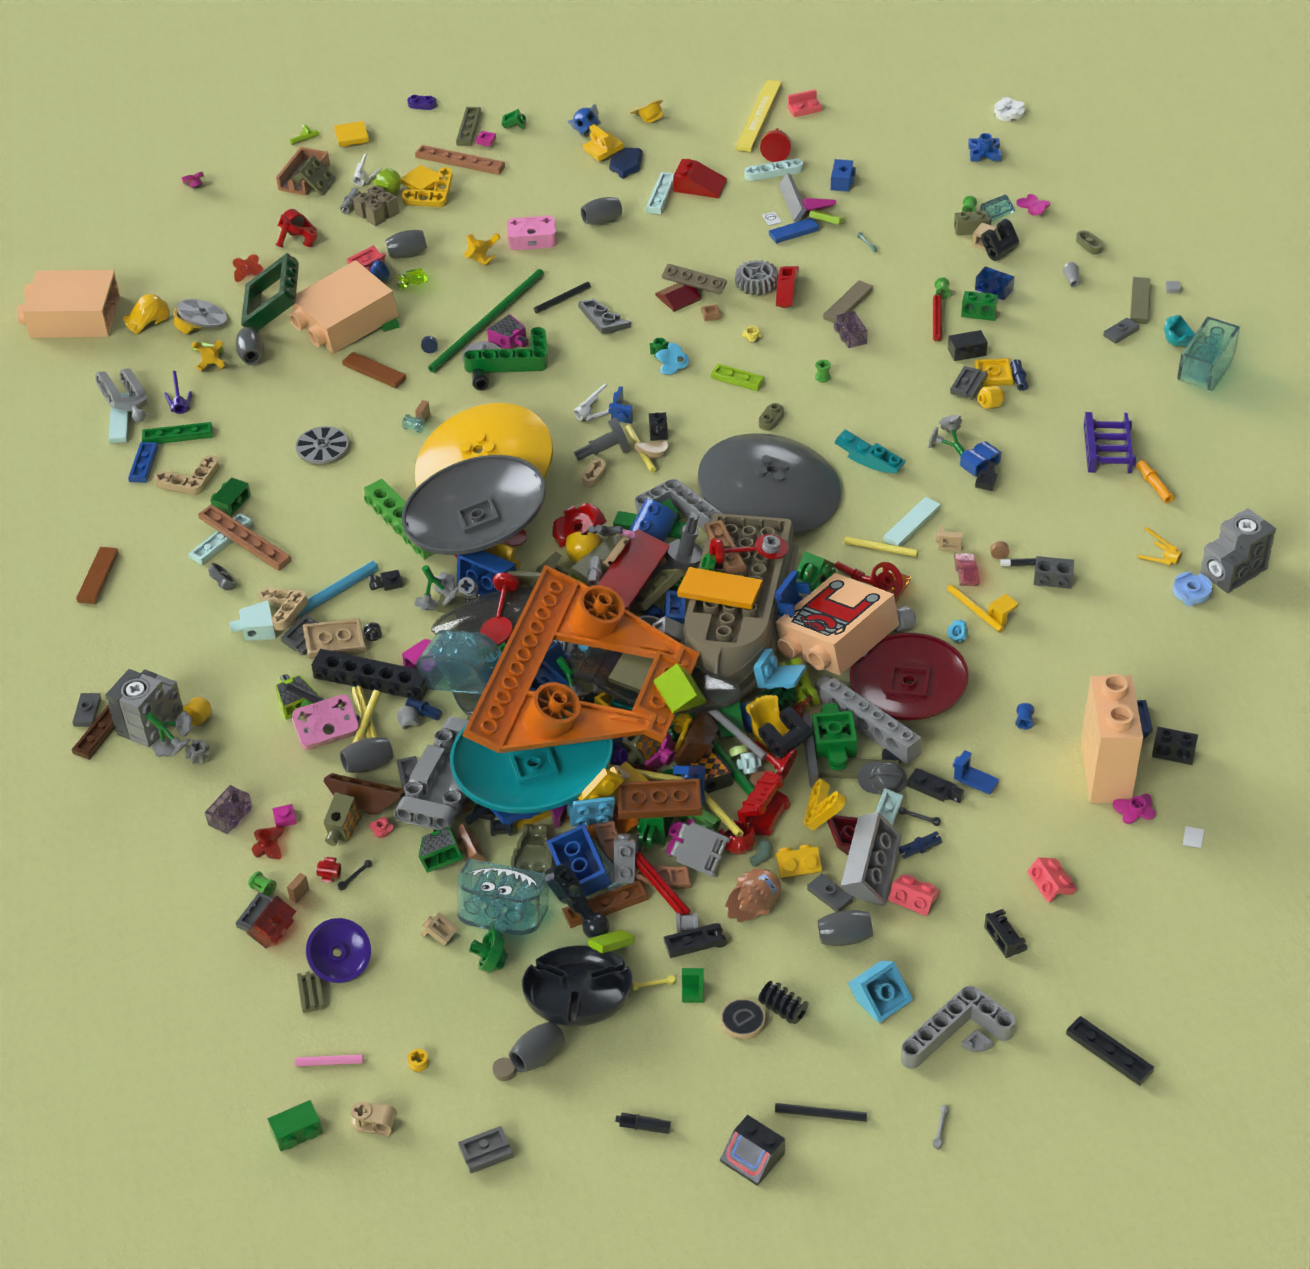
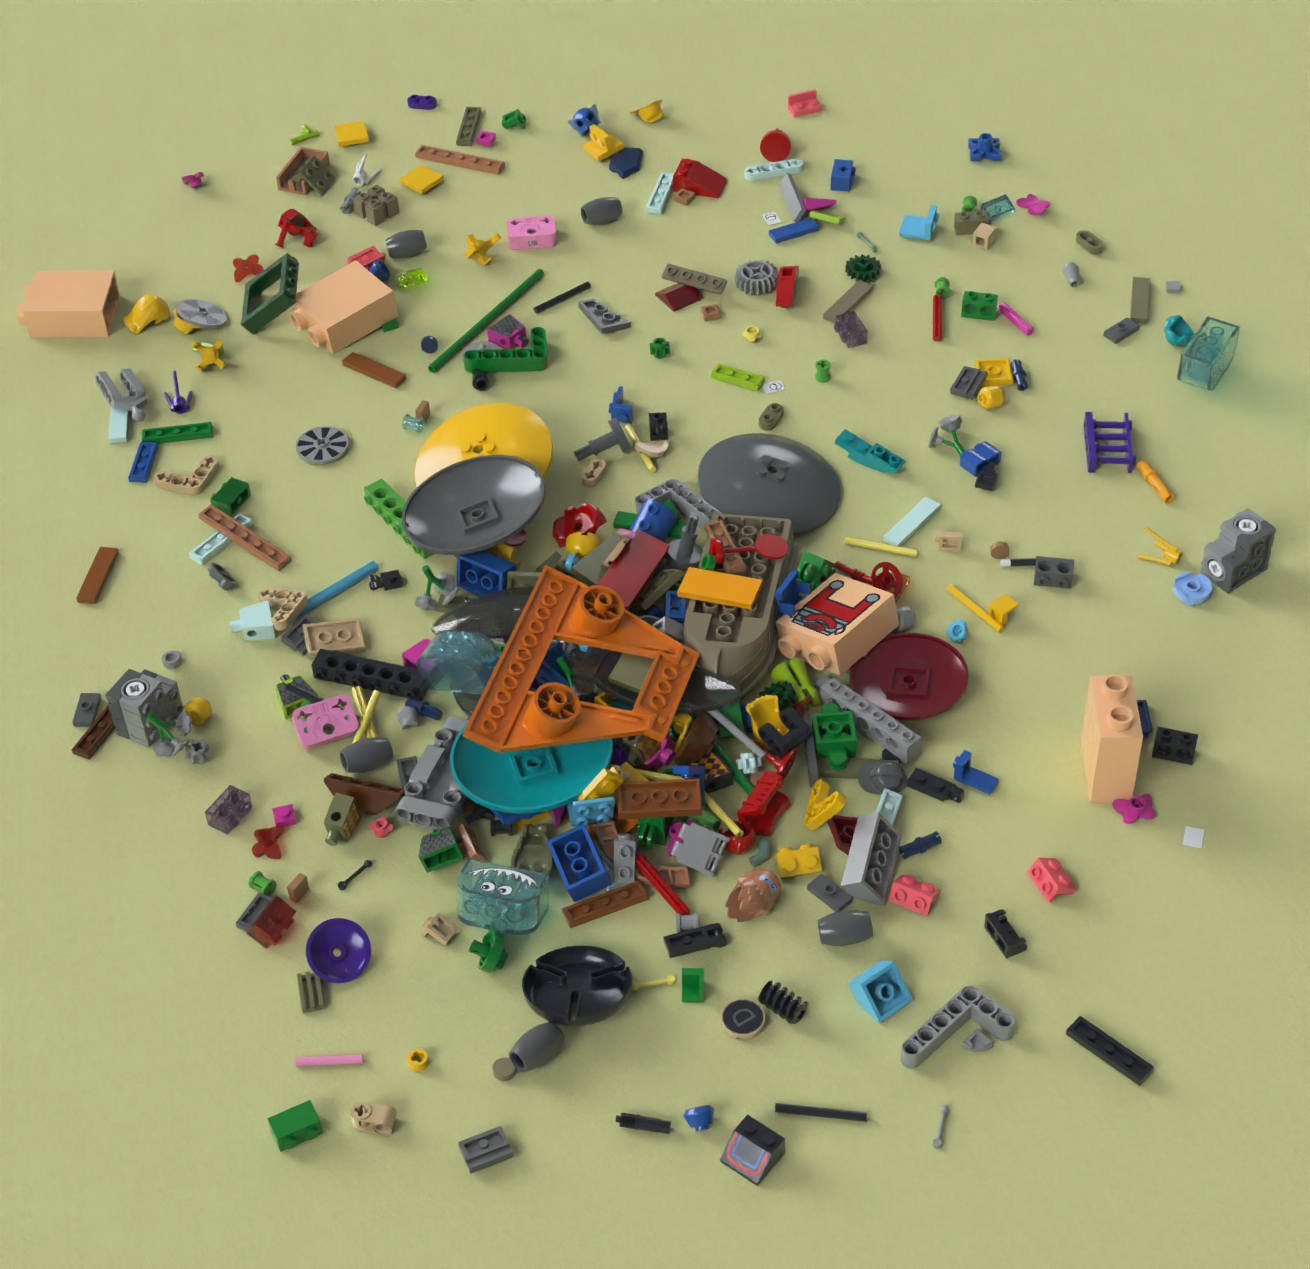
(171, 659): none -> light grey tile
(249, 345): dark grey piece -> none
(328, 869): red gear -> none
(372, 636): black bush -> none
(388, 180): lime hair -> none
(433, 196): yellow beam -> none
(464, 583): light grey bush -> none
(498, 627): red piece -> none
(571, 560): none -> medium azure hat
(583, 410): white plant -> none
(594, 571): light grey pin -> none
(594, 923): black beam -> none
(606, 531): dark grey piece -> none
(611, 941): lime tile -> none
(669, 359): medium azure plate -> none
(679, 689): lime slope -> none
(684, 196): none -> medium nougat tile
(699, 1117): none -> blue cone
(736, 751): yellowish green tile -> none
(758, 116): light yellow tile -> none
(770, 675): medium azure bracket -> none
(771, 544): light grey bush -> none
(773, 386): none -> white sticker
(863, 268): none -> dark green gear
(920, 227): none -> medium azure bracket
(935, 821): black hinge -> none
(967, 345): black brick -> none
(967, 569): clear pink slope -> none
(994, 282): clear blue brick -> none
(1008, 241): black connector -> none
(1009, 109): white plate -> none
(1015, 318): none -> dark pink axle
(1024, 718): blue bush -> none

